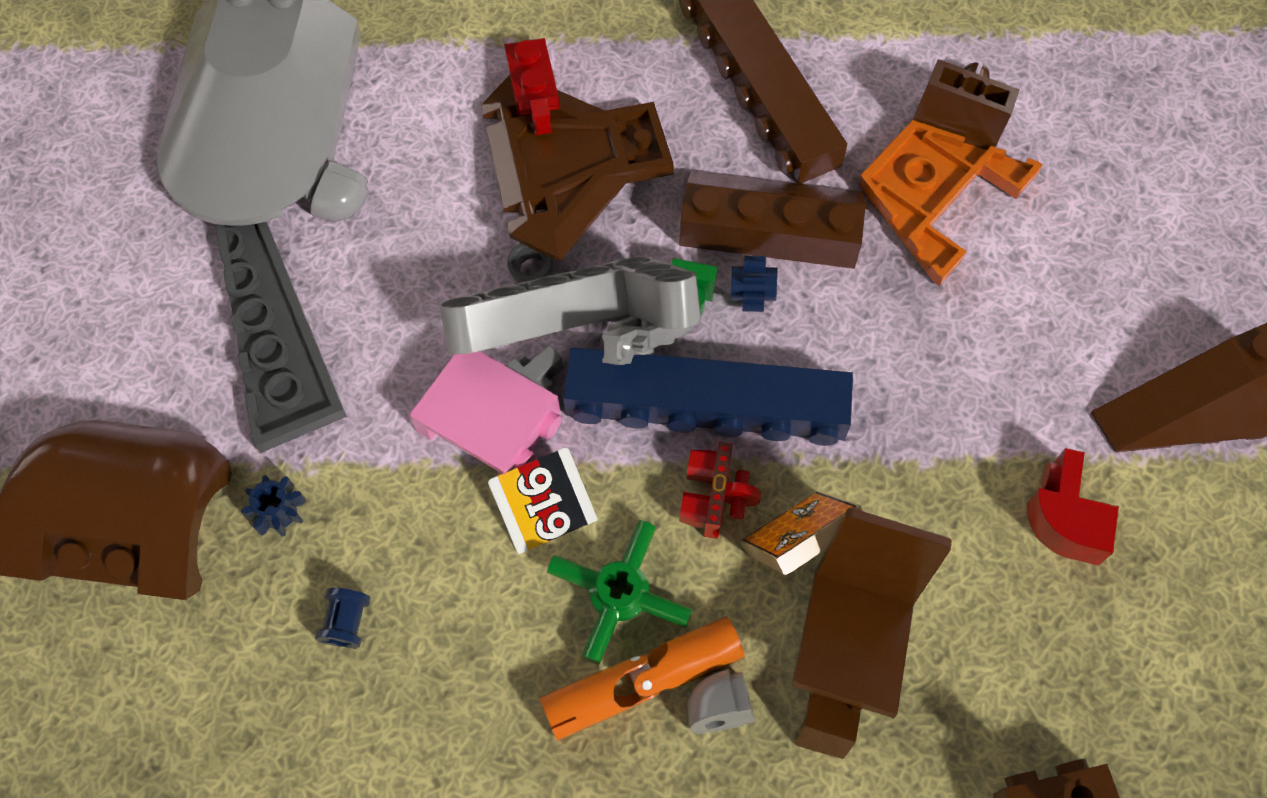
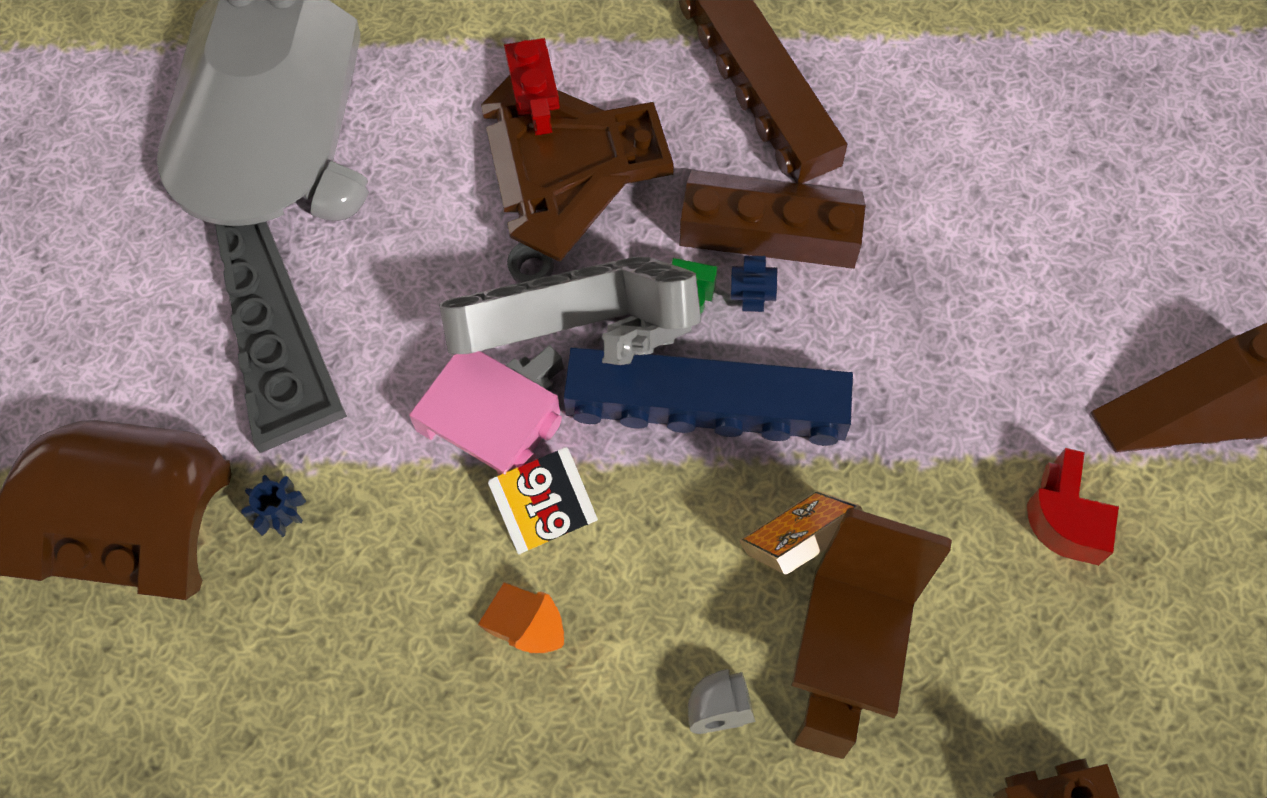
(343, 618): dark blue bush -> none
(524, 620): none -> orange tile
(627, 607): green bar -> none
(665, 667): orange piece -> none
(713, 468): red hips -> none
(923, 176): orange wing -> none
(967, 103): reddish brown brick -> none

